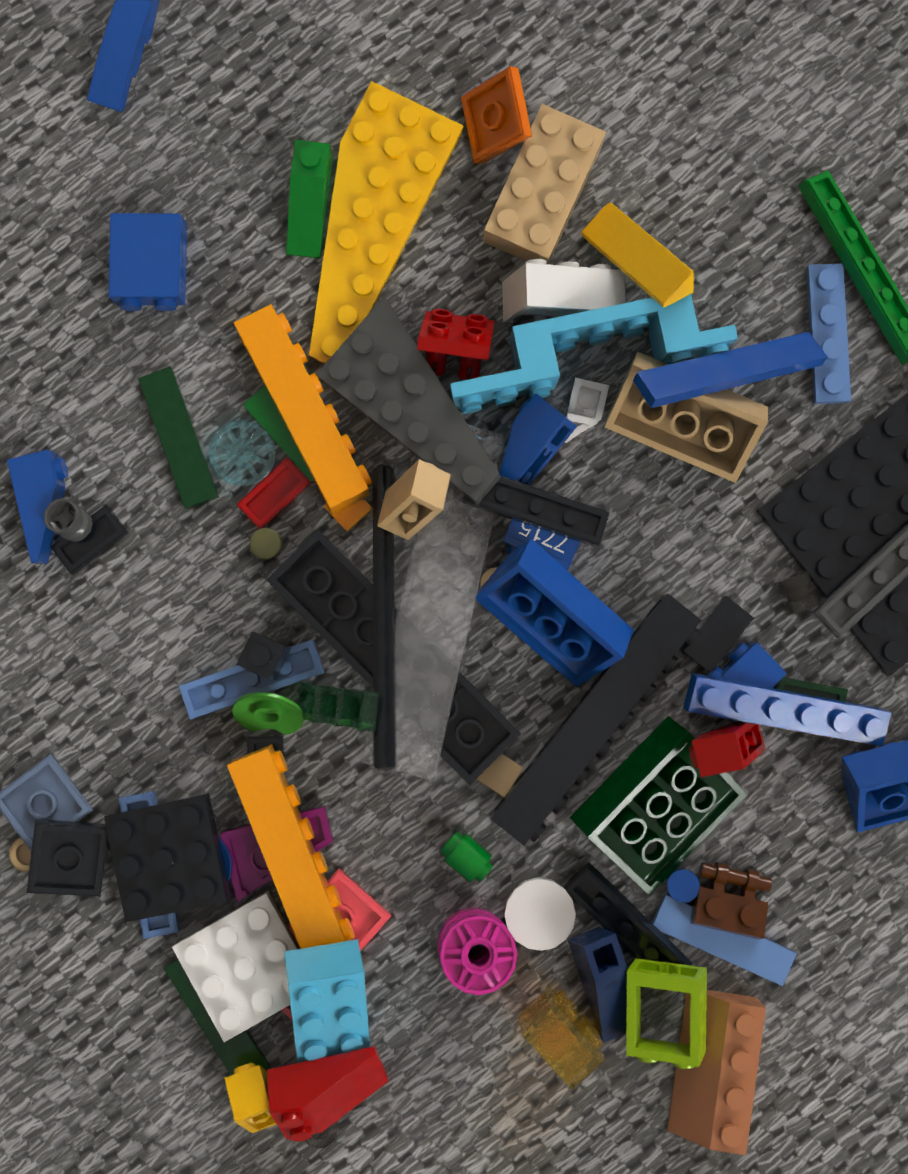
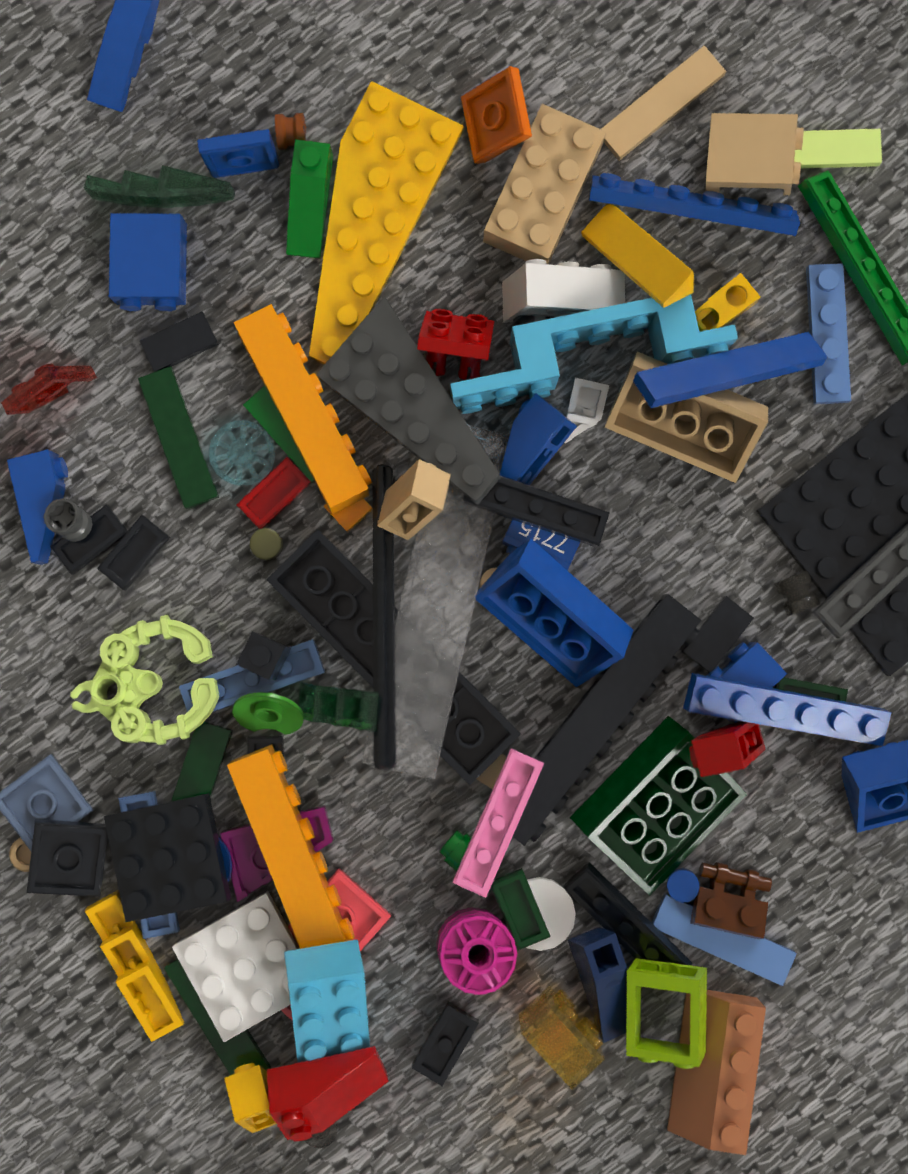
(45, 387): none -> clear red wing
(133, 552): none -> black tile
(134, 686): none -> yellowish green piece
(136, 968): none -> yellow slope
(170, 190): none -> clear green slope
(179, 342): none -> black tile
(202, 761): none -> dark green tile
(239, 153): none -> blue tile
(289, 129): none -> dark orange wheel
(445, 1043): none -> black plate
(498, 822): none -> bright pink tile
(520, 909): none -> dark green tile
(662, 102): none -> tan tile
(706, 206): none -> blue plate
(726, 304): none -> yellow leg
(753, 151): none -> tan panel
(840, 148): none -> yellowish green tile

